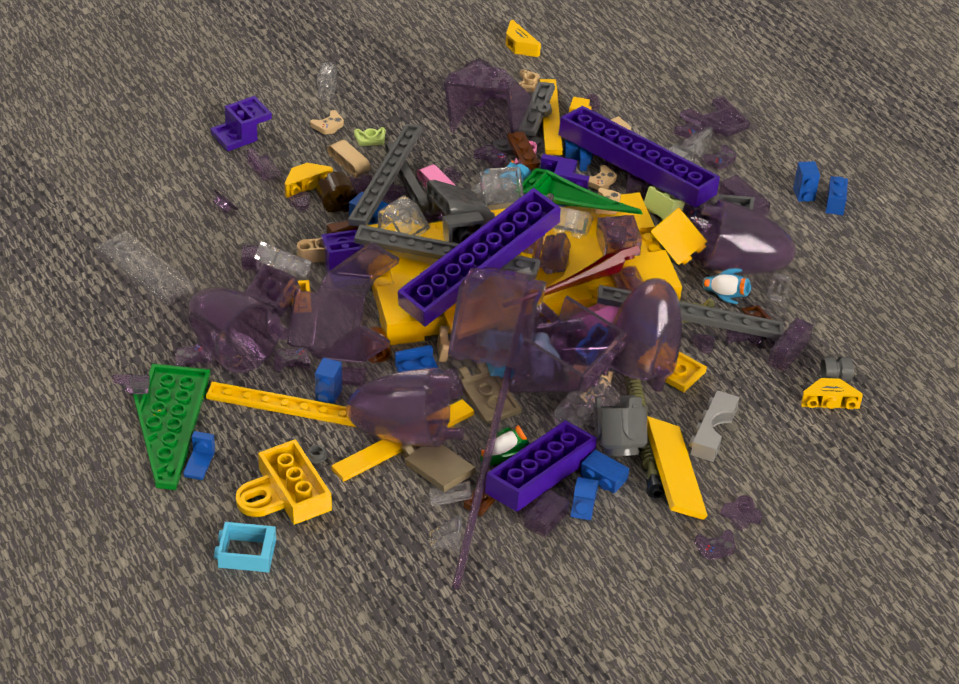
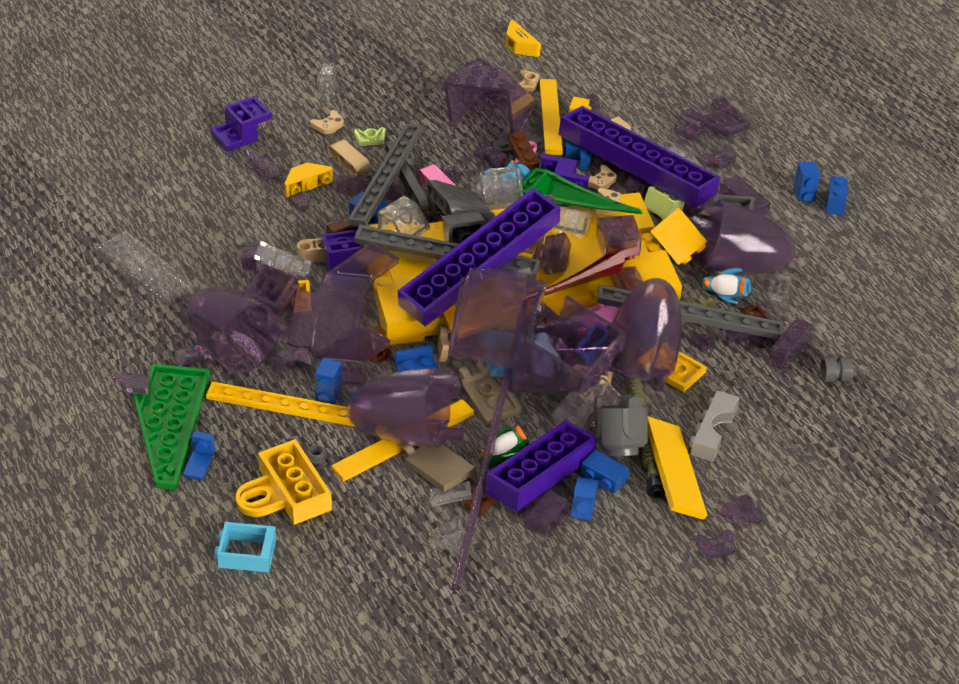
(223, 203): clear purple piece -> none
(336, 192): dark brown brick -> none
(537, 108): dark grey hinge -> none
(699, 144): clear slope -> none
(831, 394): yellow slope -> none

